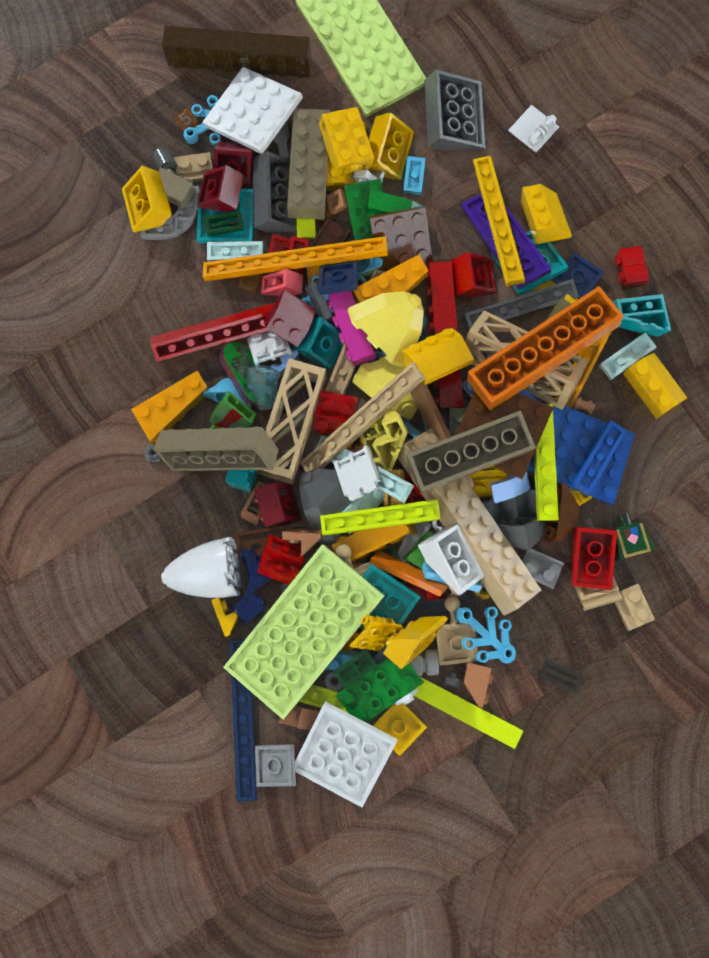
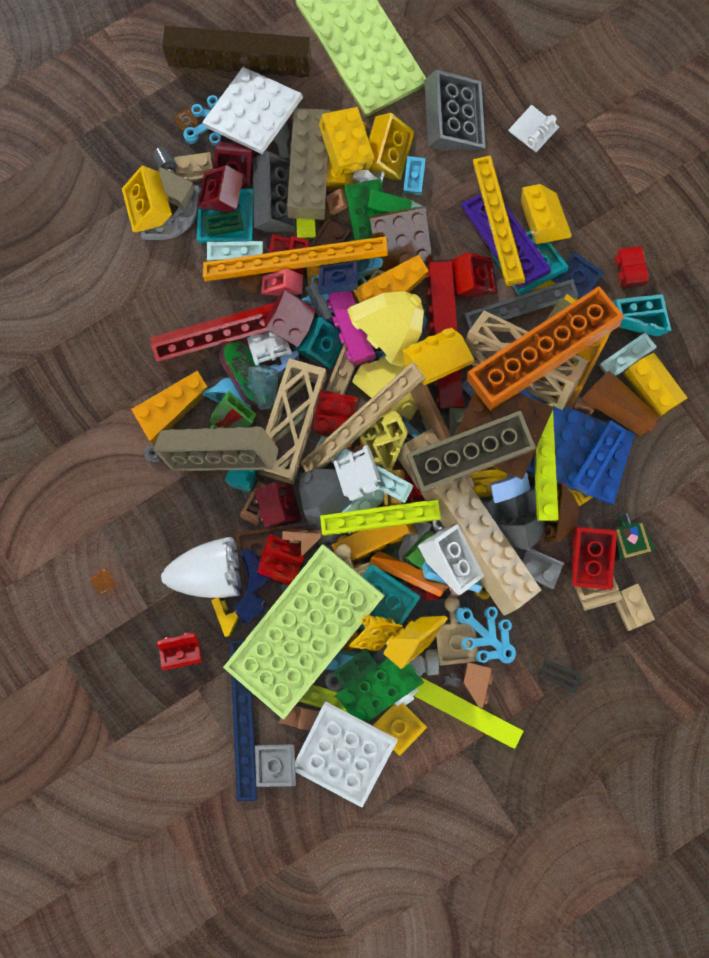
(102, 581): none -> clear orange tile
(179, 651): none -> red bracket
(621, 404): none -> dark orange slope

